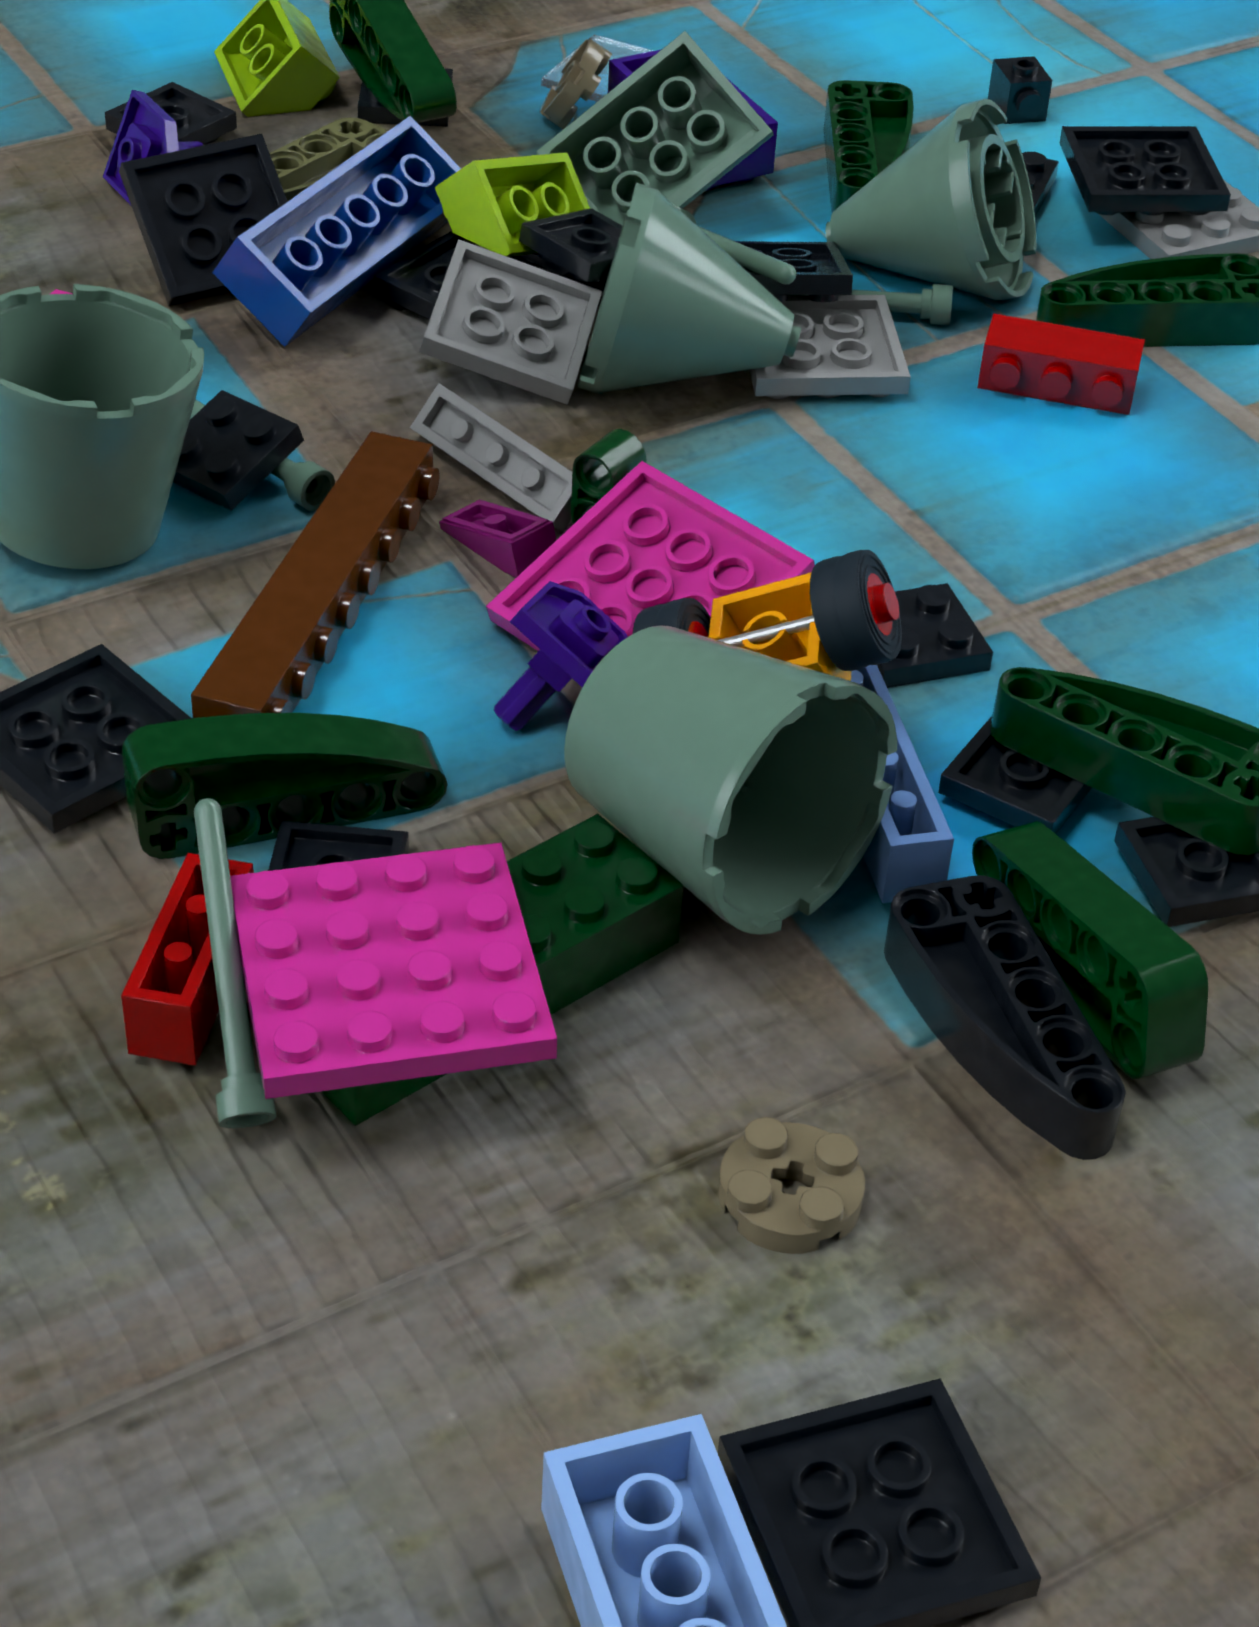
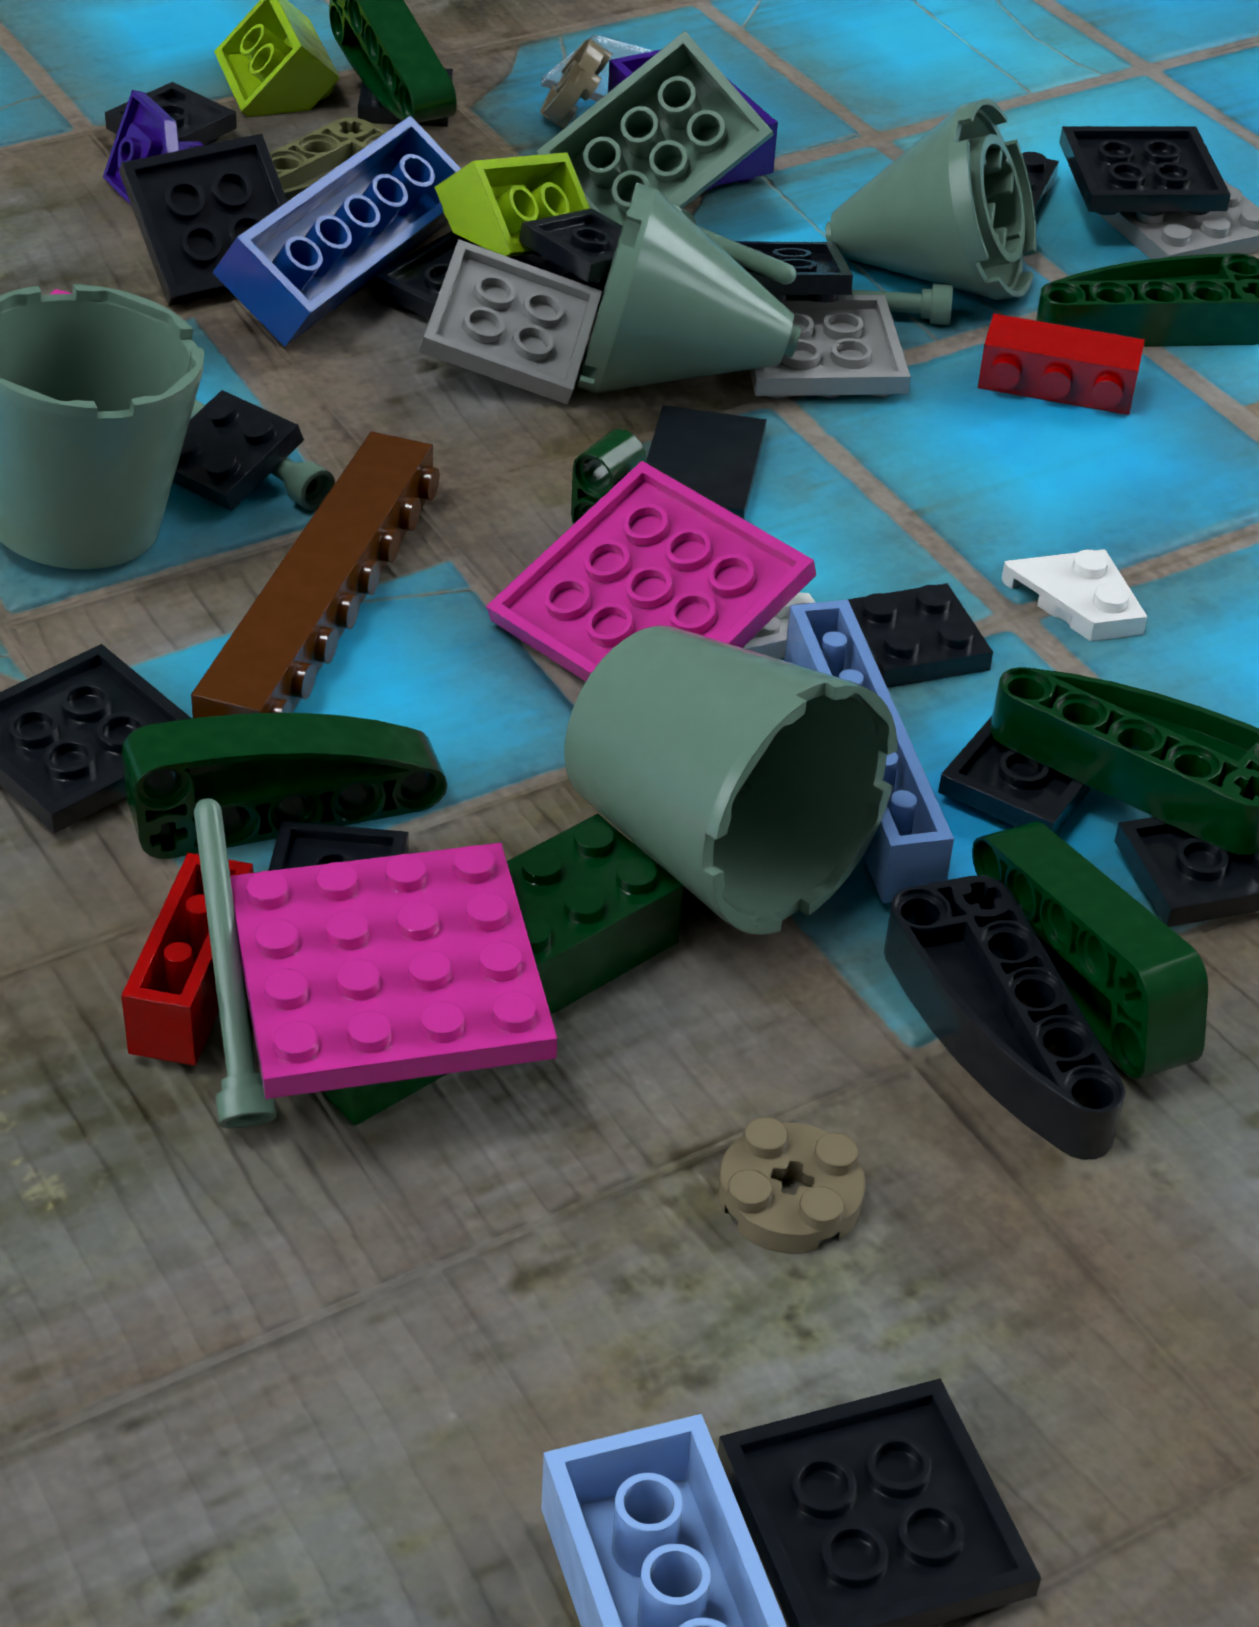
(497, 455): light grey plate -> none
(500, 534): magenta slope -> none
(571, 643): dark purple piece -> none
(709, 453): none -> black tile
(821, 620): brick -> none
(864, 132): dark green beam -> none
(1020, 89): black brick -> none
(1082, 591): none -> white wing

